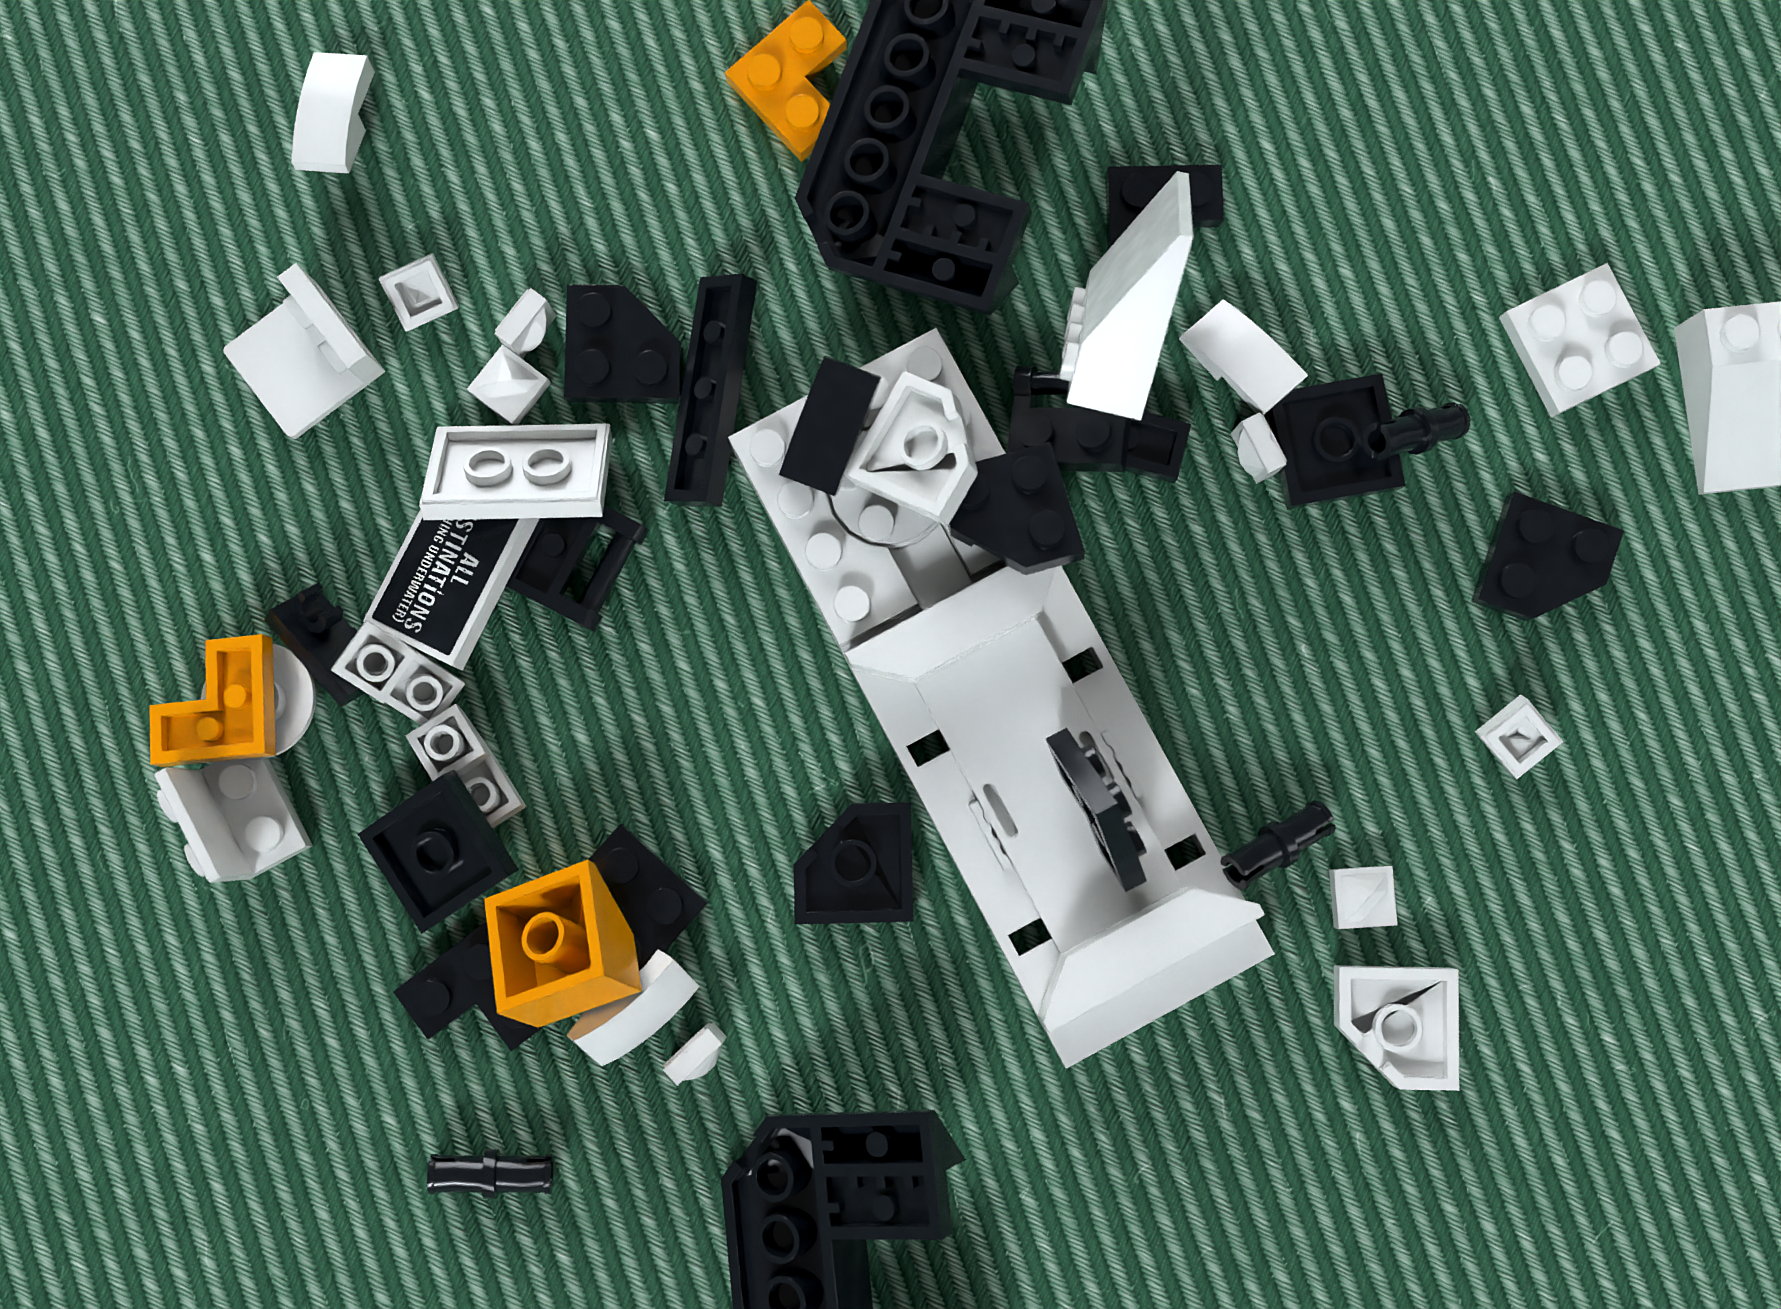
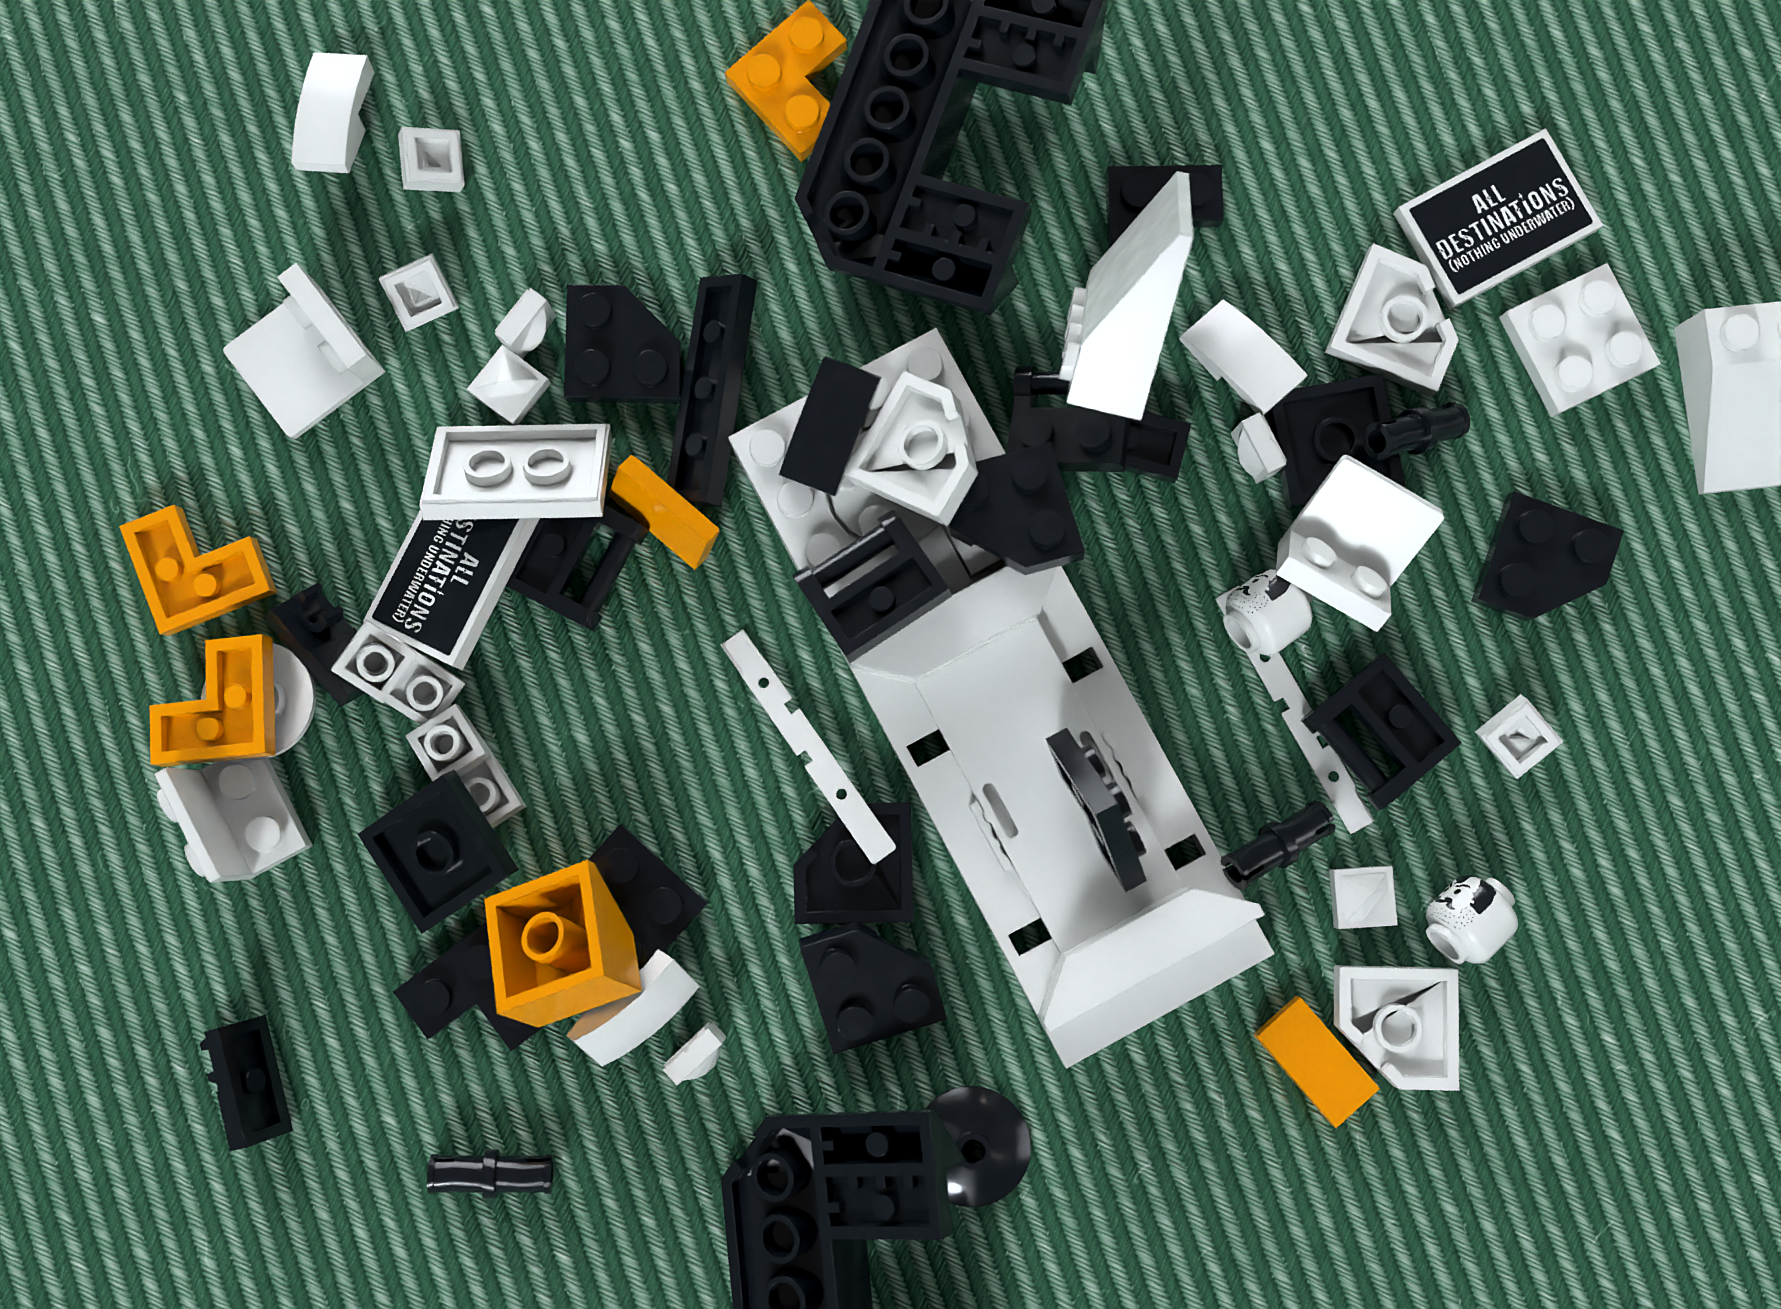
(189, 586): none -> light orange plate
(247, 1082): none -> black plate
(431, 159): none -> white tile
(663, 511): none -> light orange tile
(802, 737): none -> white piece
(869, 986): none -> black plate
(881, 599): none -> black plate
(1000, 1127): none -> black dish
(1267, 613): none -> white head
(1316, 1061): none -> light orange tile
(1324, 760): none -> white piece
(1356, 540): none -> white bracket
(1395, 323): none -> white plate
(1395, 718): none -> black plate
(1471, 919): none -> white head
(1497, 219): none -> black tile

